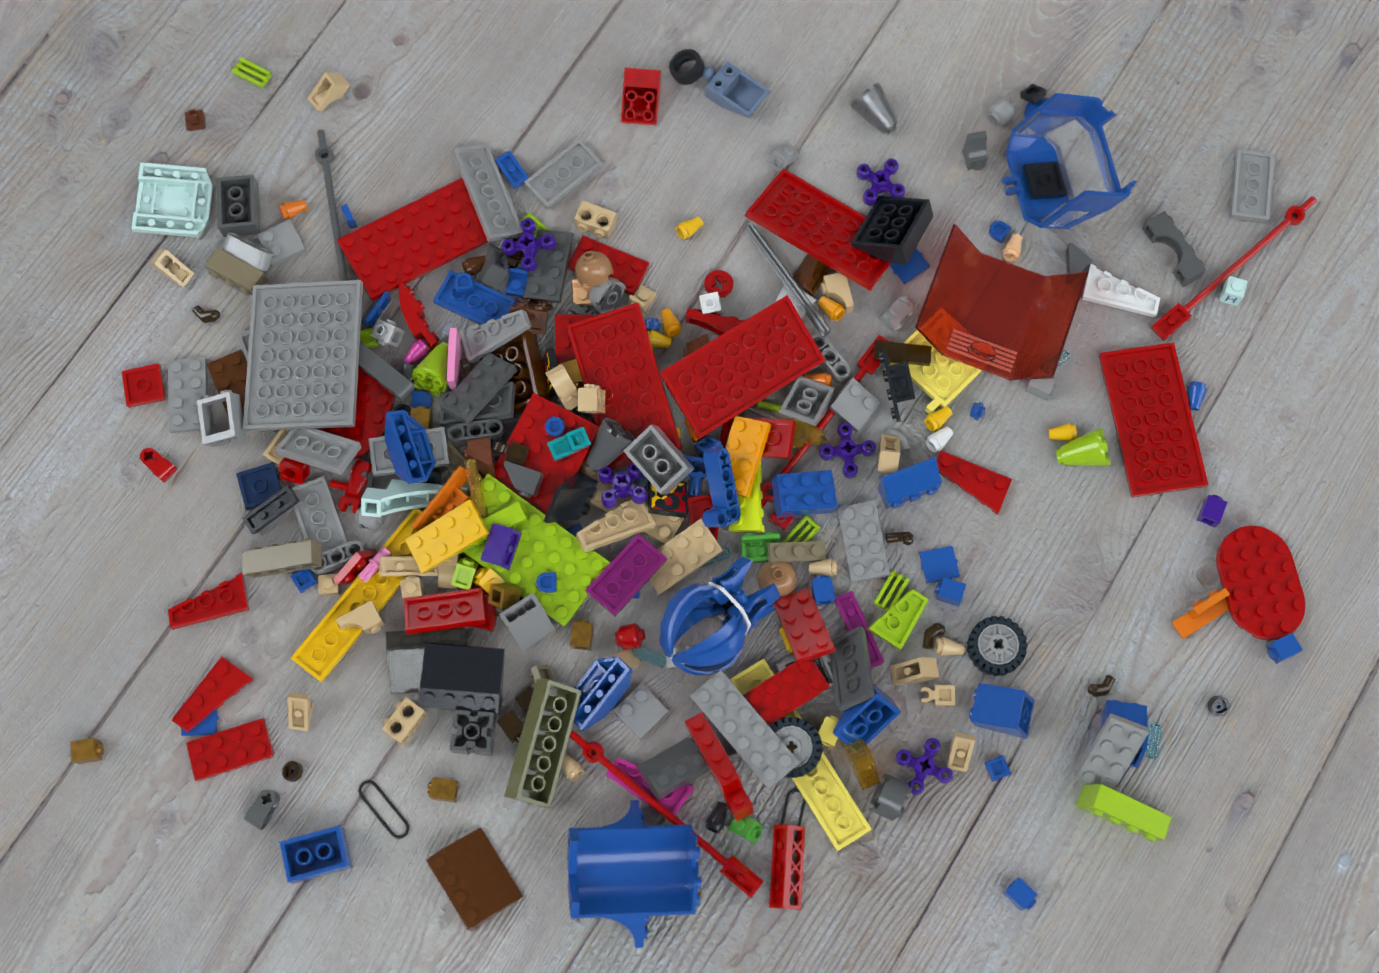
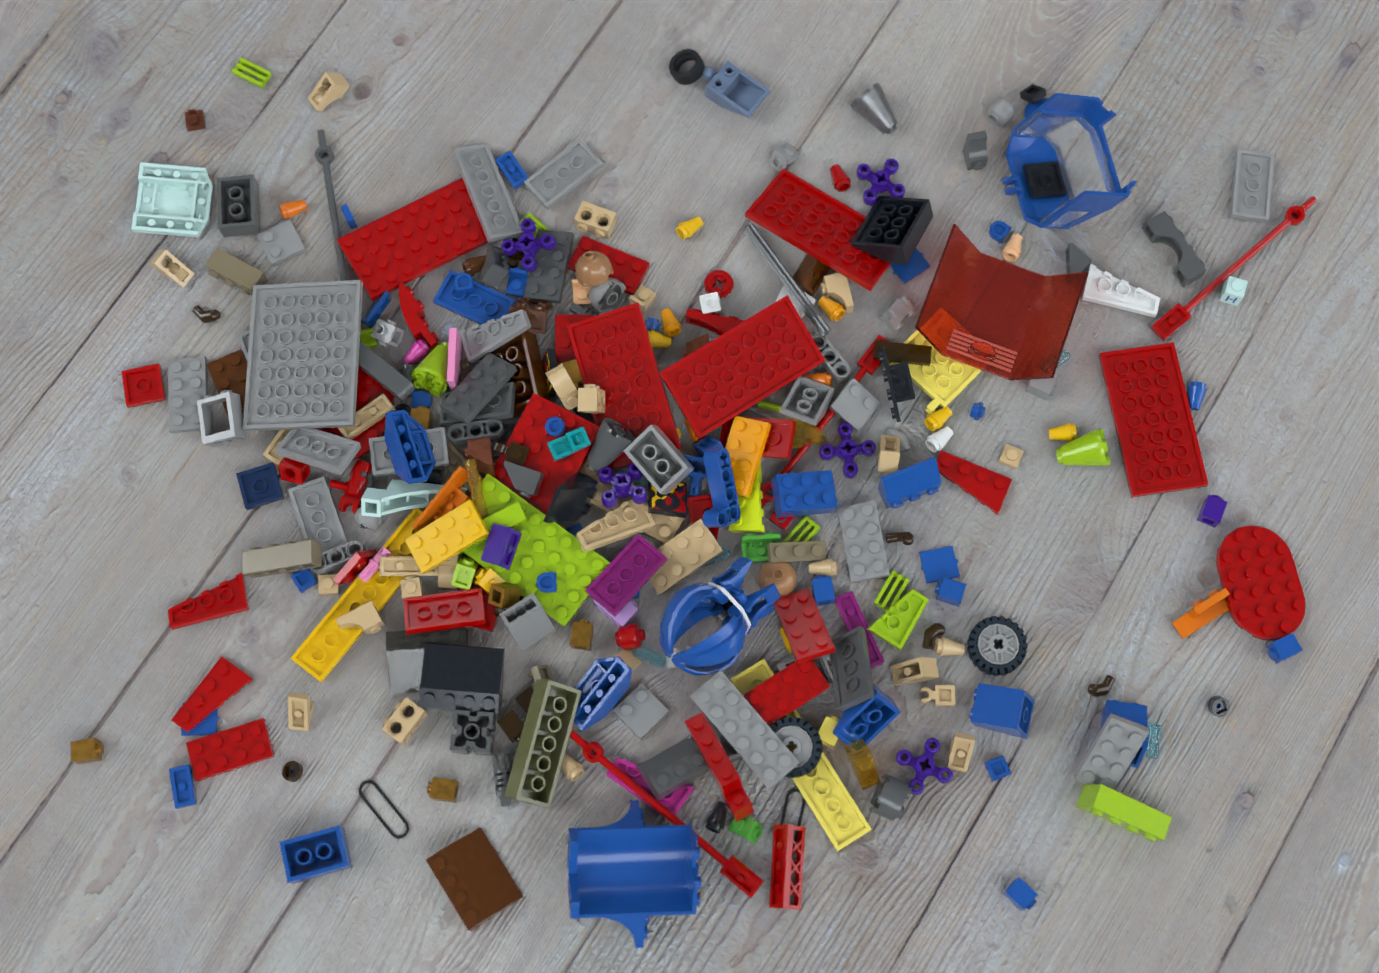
(158, 465): red piece -> none
(182, 786): none -> blue plate
(248, 251): light grey beam -> none
(261, 811): dark grey piece -> none
(271, 509): black plate -> none
(368, 416): none -> tan tile
(501, 778): none -> dark grey hinge
(624, 617): none -> lavender arch
(641, 96): red slope -> none
(840, 179): none -> red cone
(1011, 456): none -> tan plate

